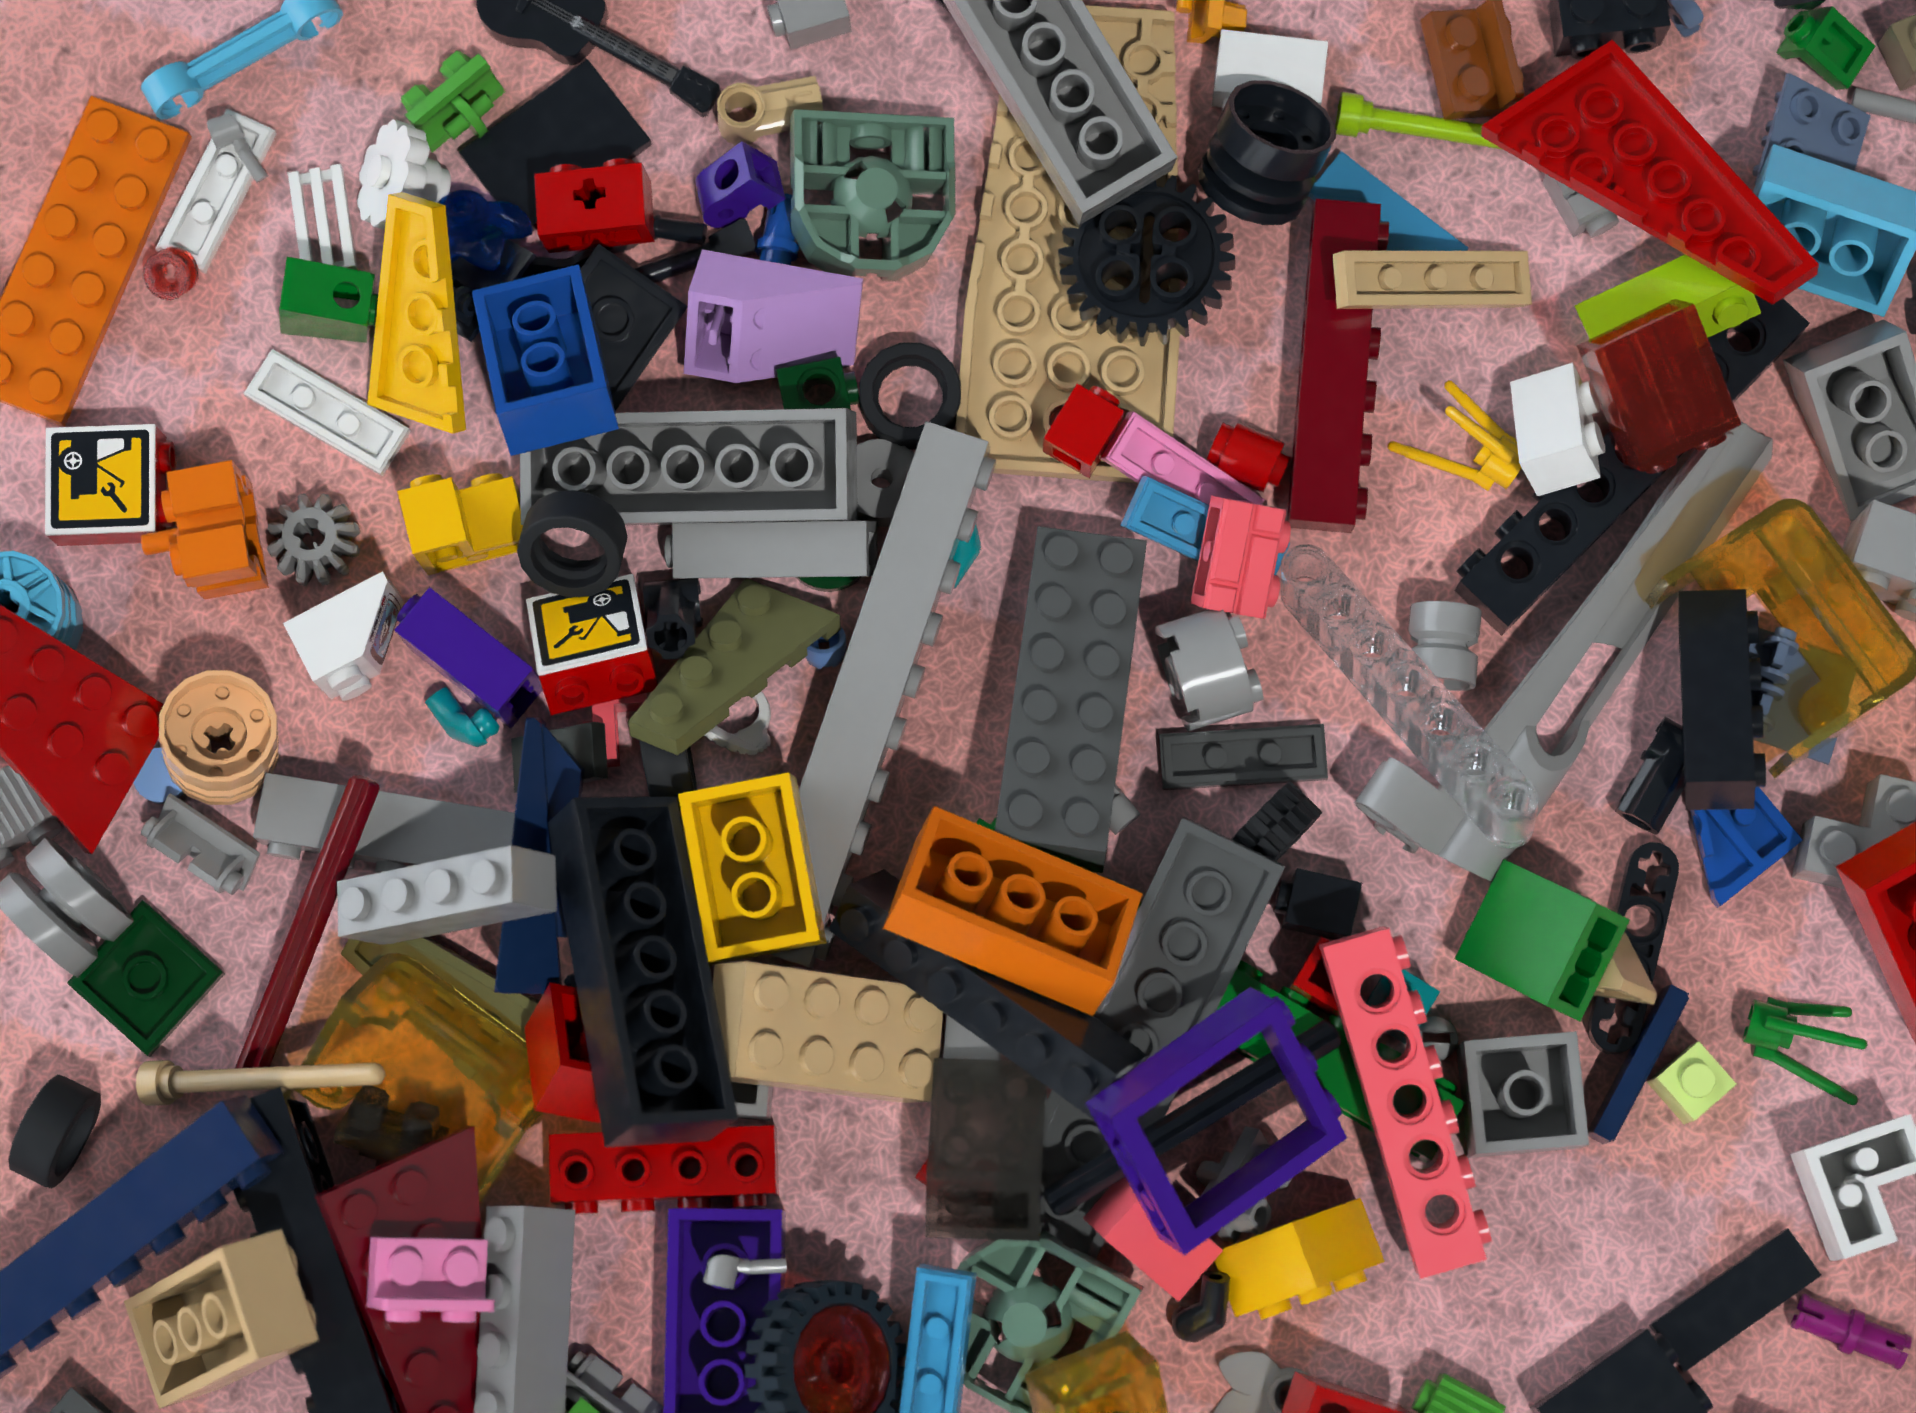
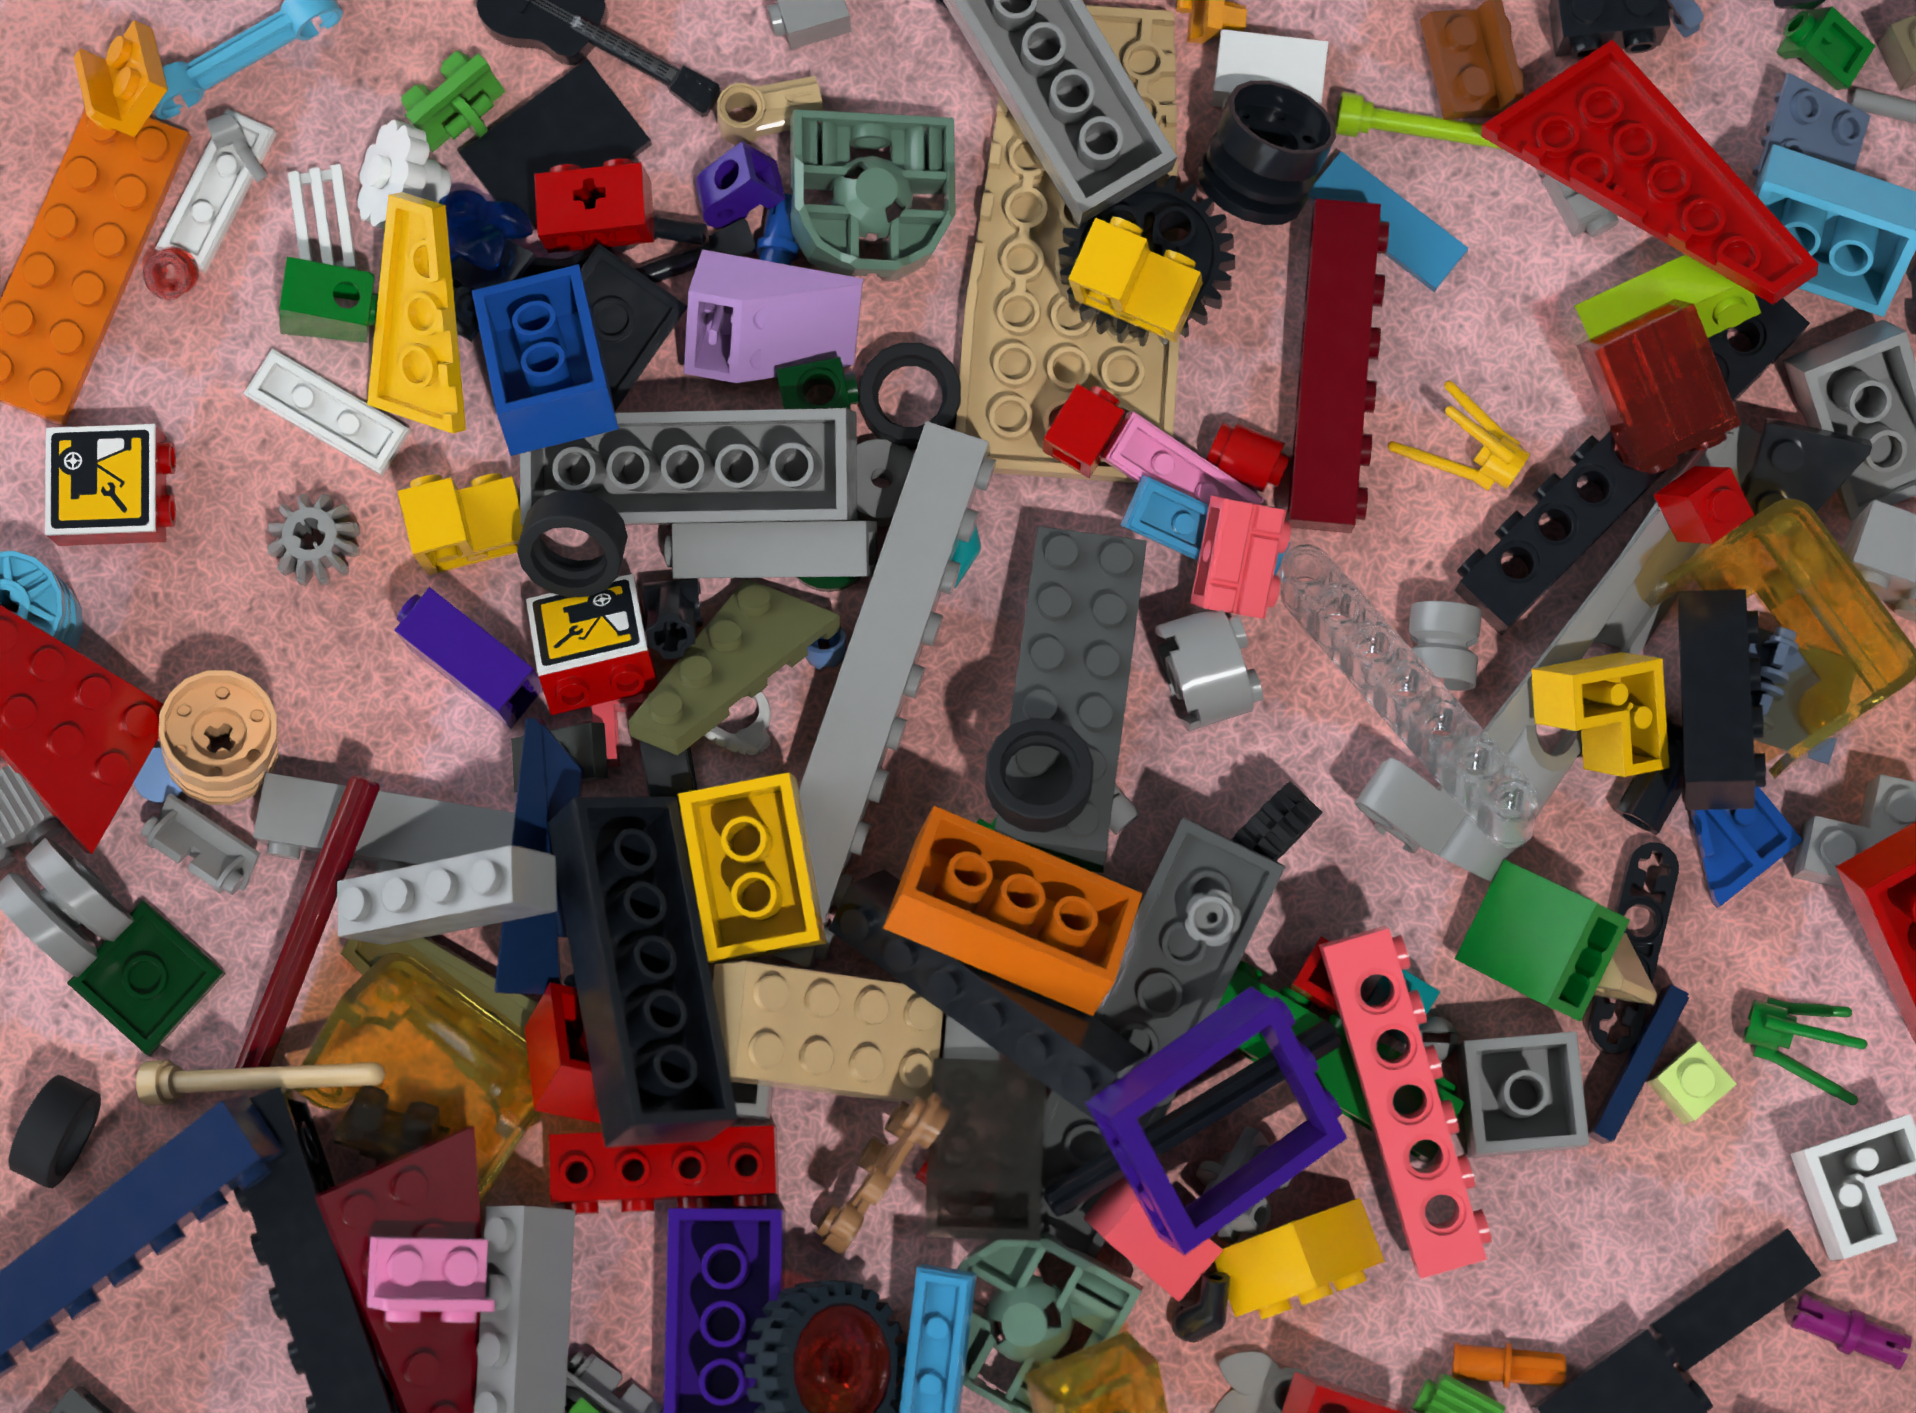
(126, 84): none -> light orange bracket
(215, 530): orange brick -> none
(221, 1318): tan brick -> none
(347, 636): white slope -> none
(457, 723): teal arm -> none
(723, 1269): light grey hand -> none
(910, 1123): none -> medium nougat plant
(1039, 733): none -> black tyre
(1133, 283): none -> yellow brick
(1212, 933): none -> light grey plate
(1243, 757): dark grey tile -> none
(1318, 904): black brick -> none
(1431, 279): tan plate -> none
(1508, 1365): none -> orange axle
(1557, 429): white brick -> none
(1615, 705): none -> yellow brick
(1703, 504): none -> red brick
(1801, 464): none -> black wing

